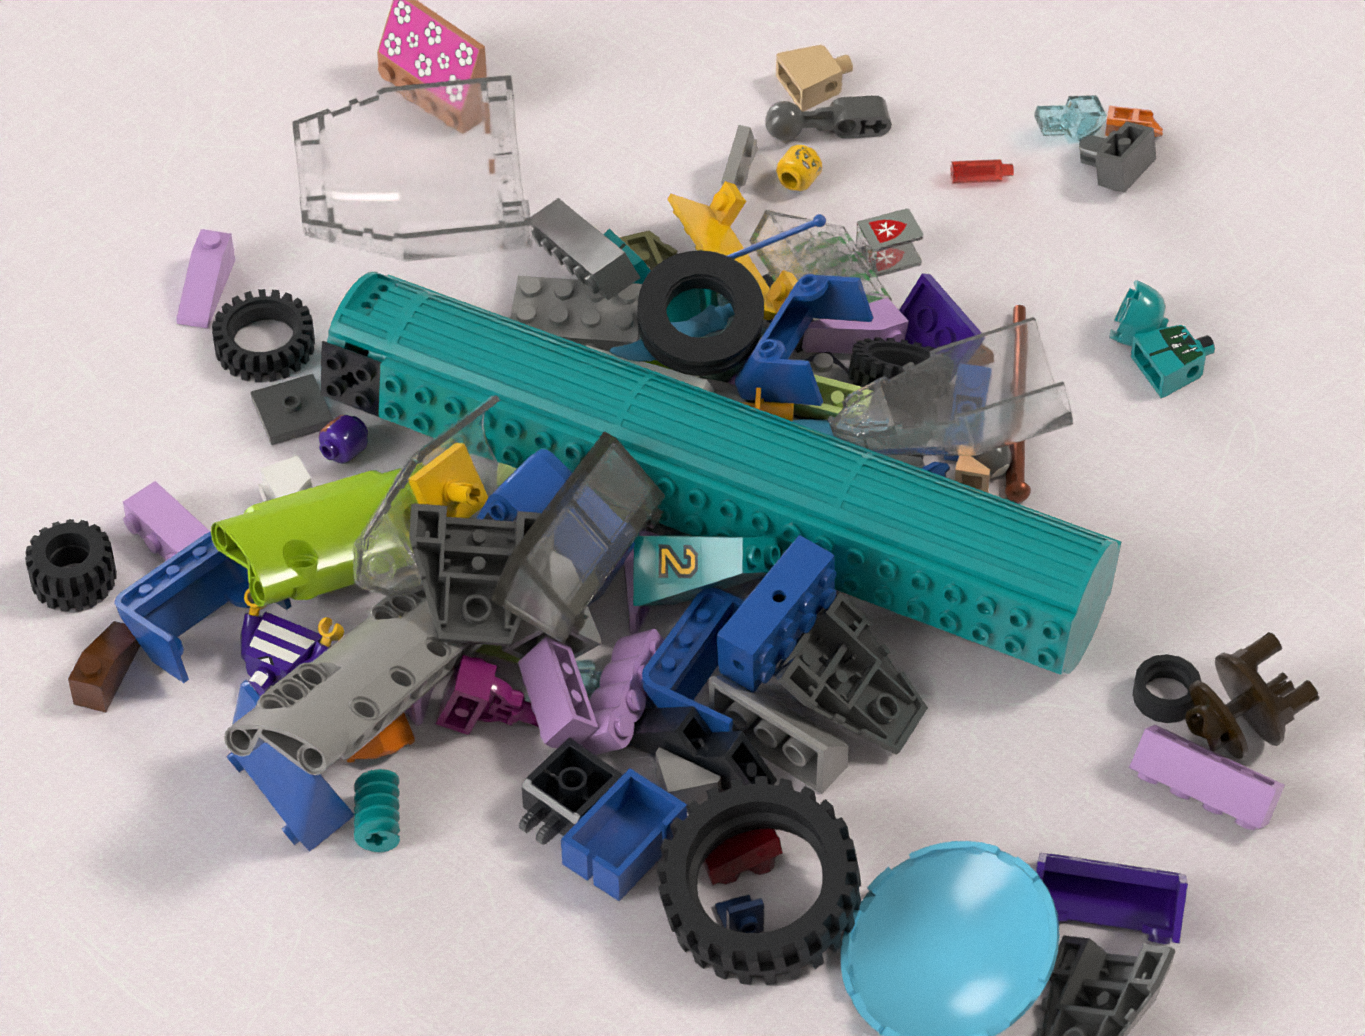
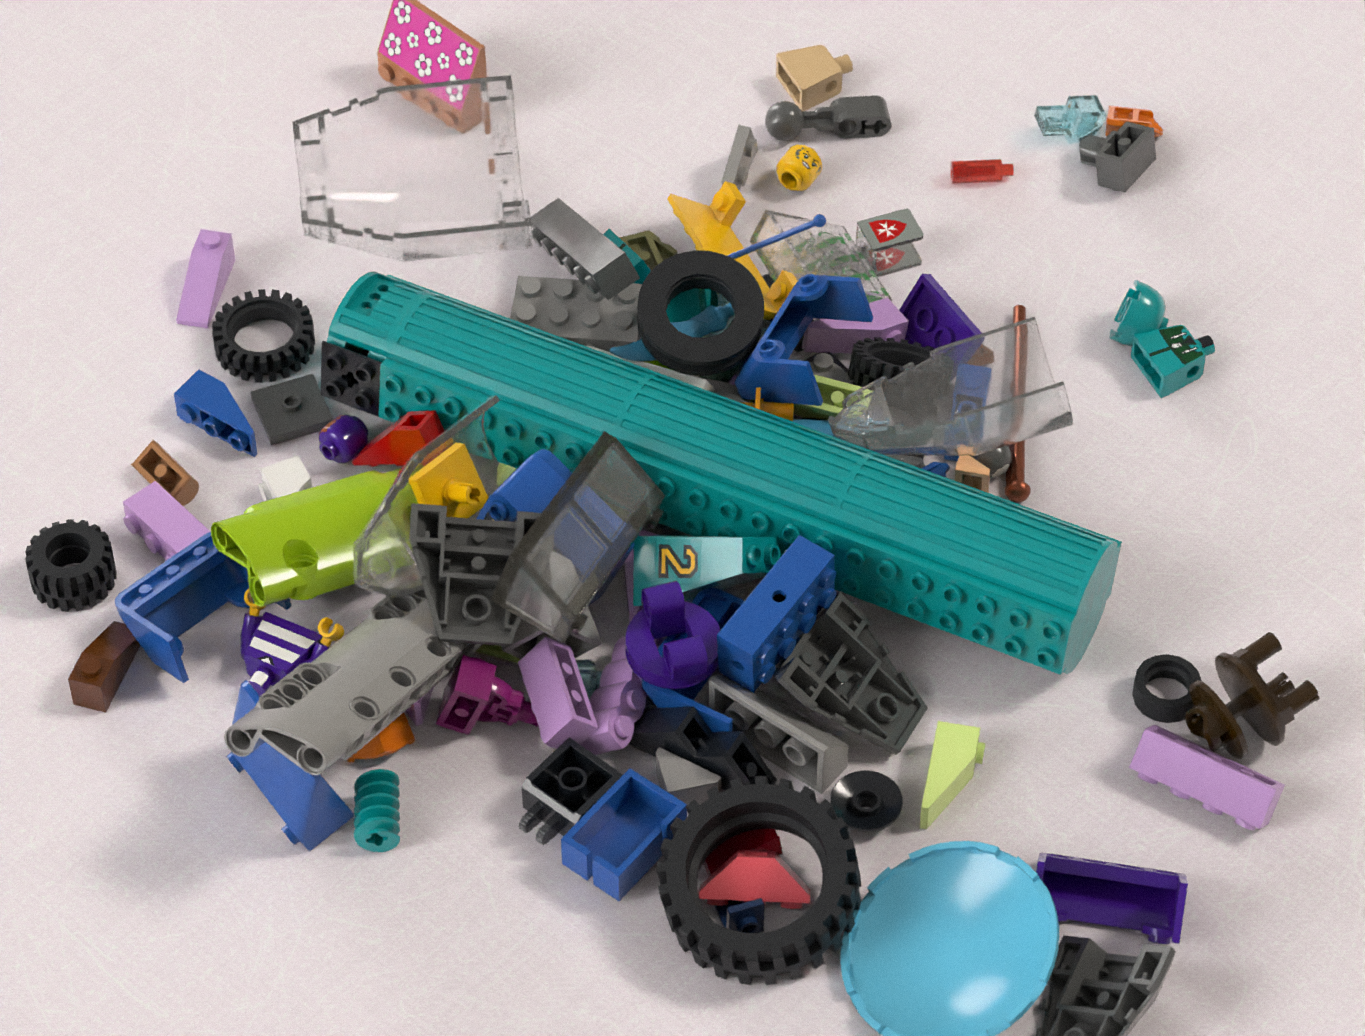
(160, 466): none -> medium nougat brick
(212, 408): none -> blue slope
(401, 439): none -> red slope
(683, 660): none -> dark purple piece
(755, 876): none -> coral slope
(867, 790): none -> black dish
(950, 767): none -> yellowish green slope

